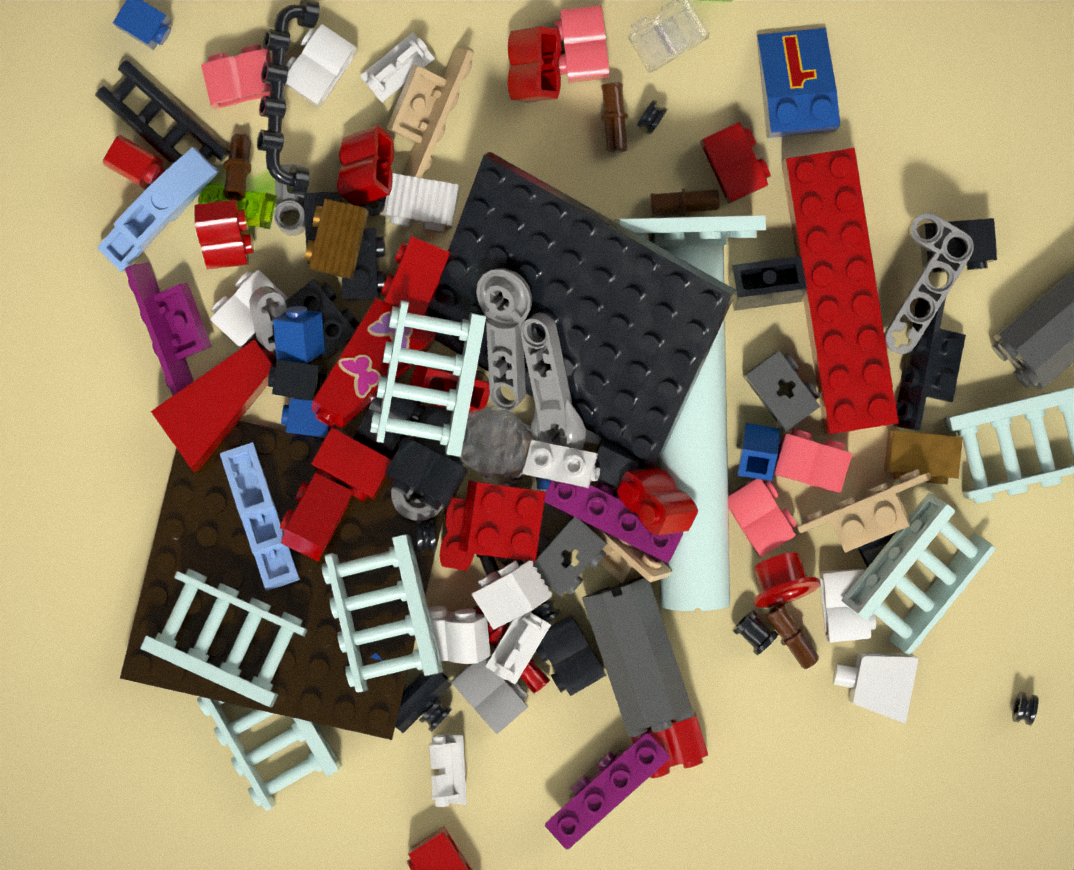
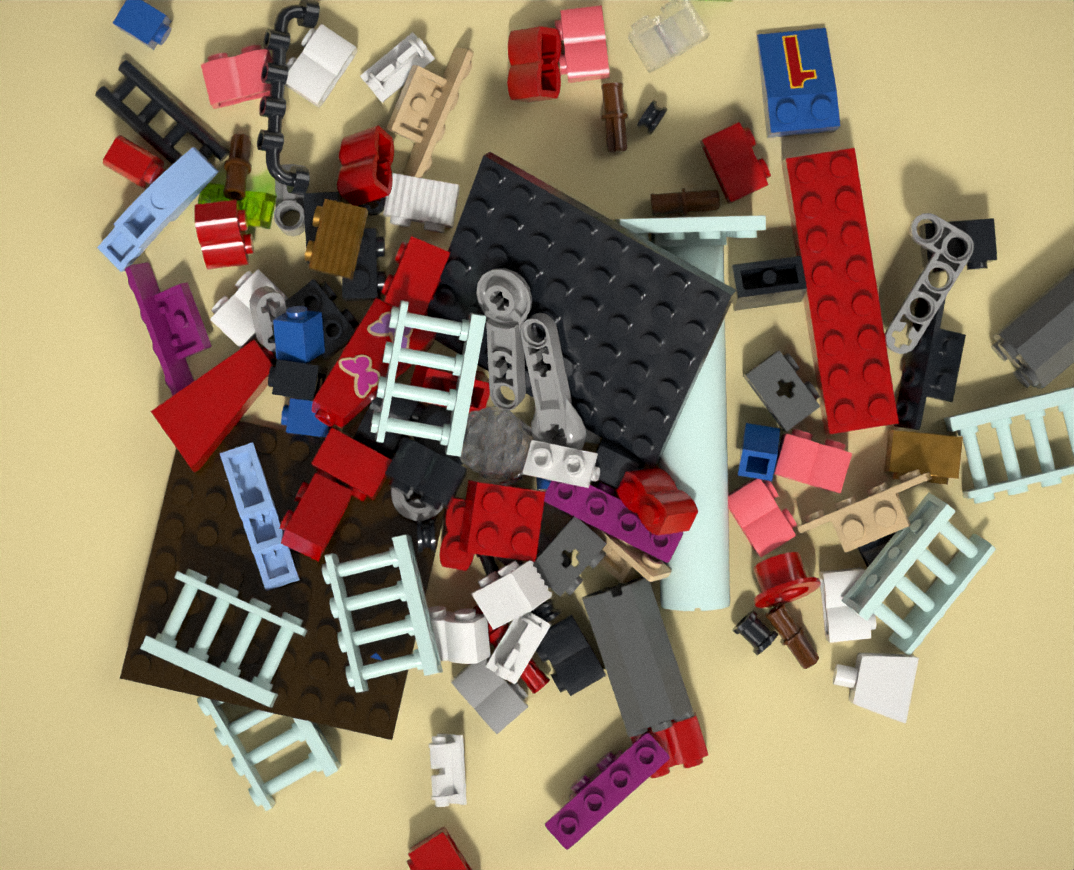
(420, 697): black axle -> none
(435, 714): black bush -> none
(1025, 708): black bush -> none

